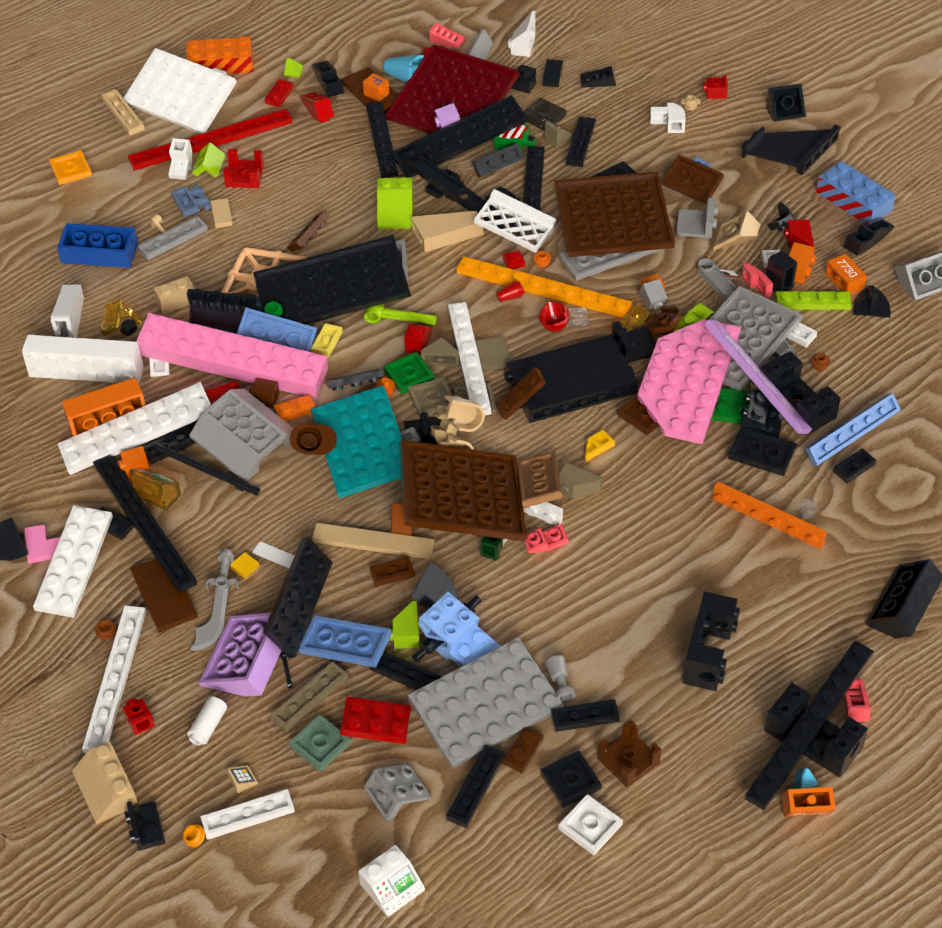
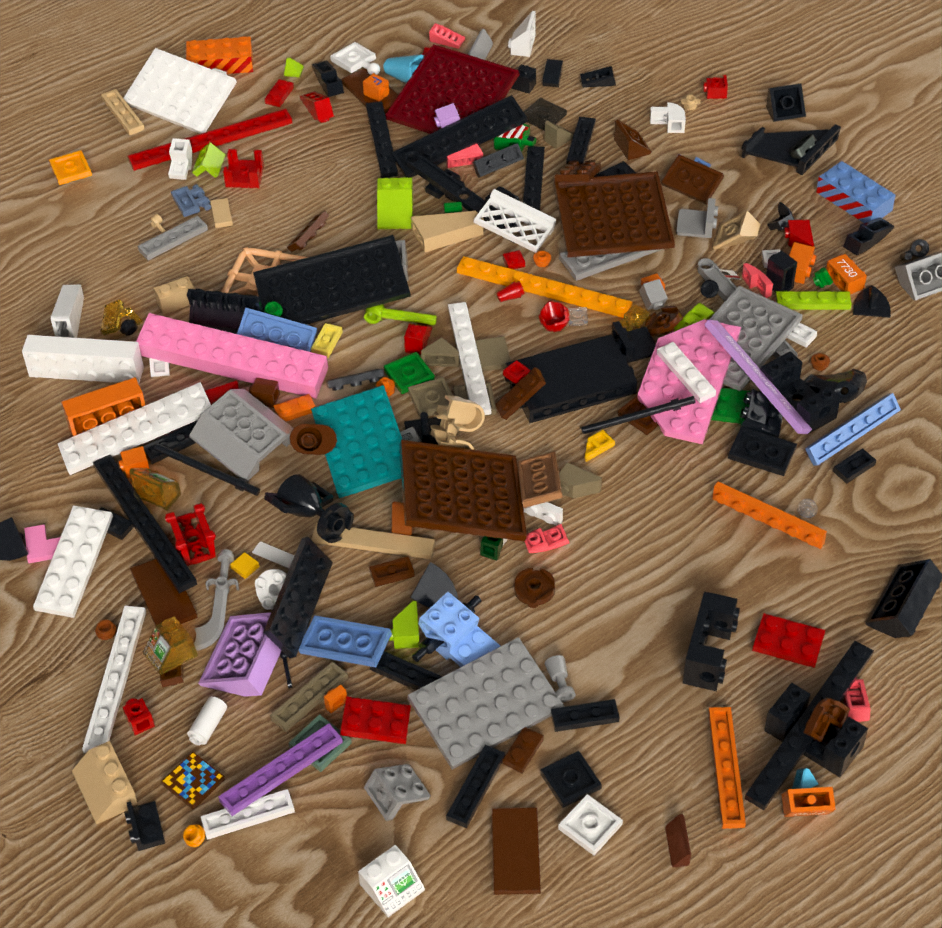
(98, 245): blue brick -> none
(169, 646): none -> clear yellow slope
(172, 677): none -> reddish brown plate
(193, 780): none -> tile
(202, 531): none -> red piece
(241, 778): slope -> none
(268, 587): none -> white plate
(280, 769): none -> medium lavender plate
(303, 499): none -> black piece
(335, 698): none -> orange plate
(354, 57): none -> white plate
(452, 207): none -> green tile
(464, 157): none -> coral slope
(515, 372): none -> red plate
(515, 851): none -> reddish brown tile
(530, 596): none -> reddish brown plate
(578, 171): none -> reddish brown plate
(628, 756): reddish brown panel -> none
(630, 141): none -> reddish brown slope
(674, 405): none -> black bar
(678, 842): none -> copper slope
(686, 372): none -> white plate
(709, 288): none -> black plate
(726, 768): none -> orange plate
(789, 640): none -> red plate
(801, 146): none -> pearl dark grey plate
(822, 278): none -> green plate
(826, 713): none -> reddish brown plate
(838, 381): none -> black piece
(912, 252): none -> black plate

